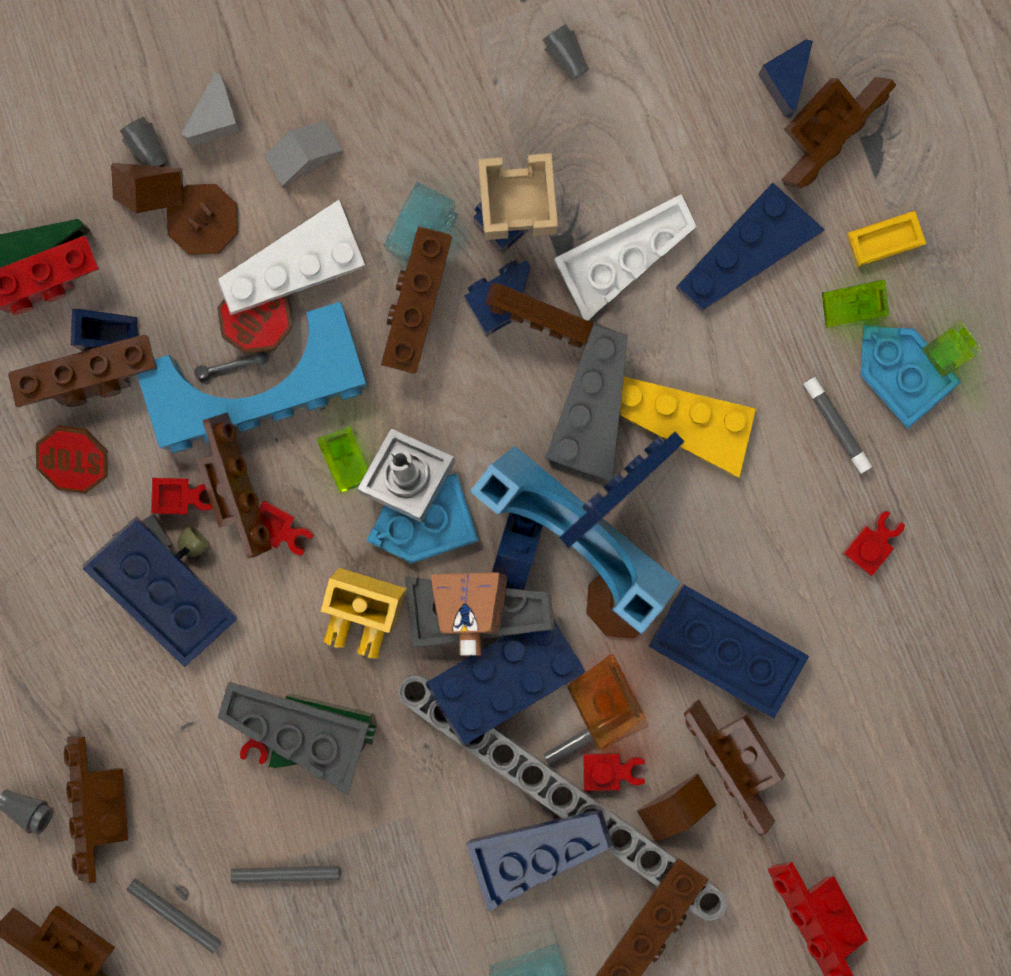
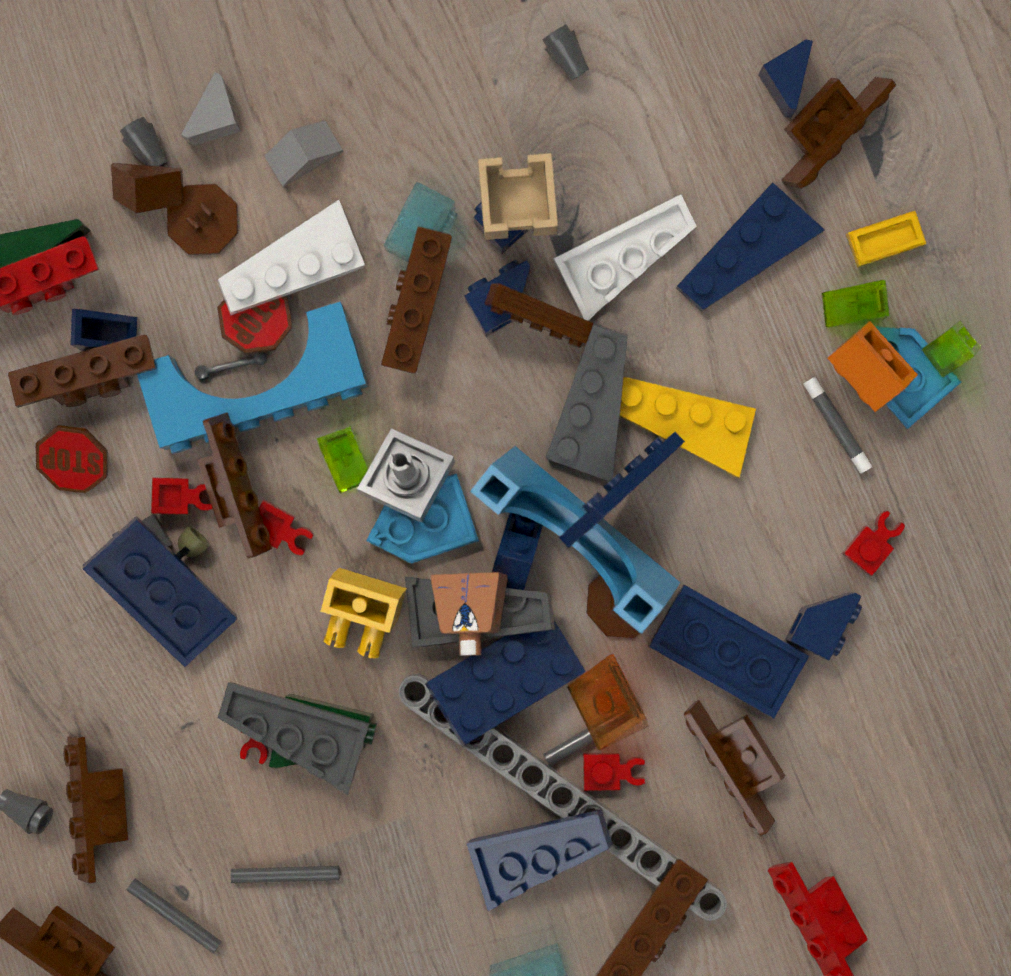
(677, 809): reddish brown slope -> none
(821, 624): none -> dark blue slope
(872, 366): none -> orange brick

